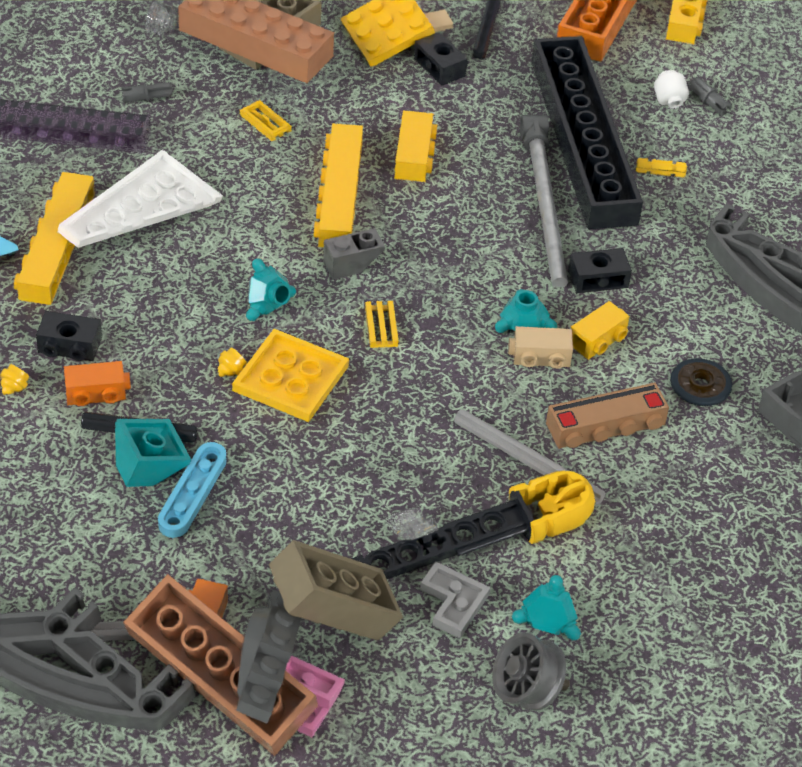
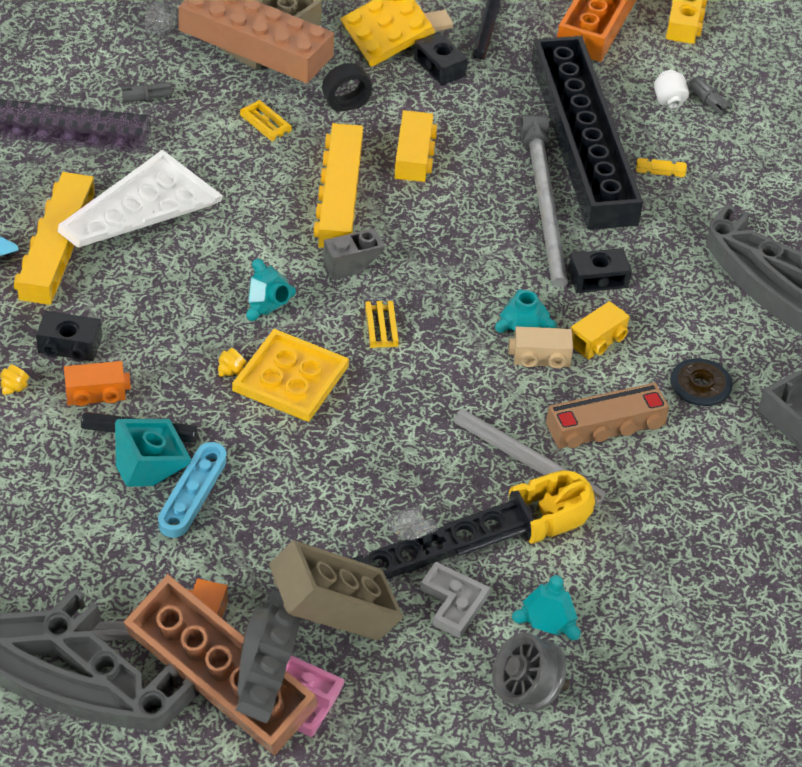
(340, 75): none -> black tyre

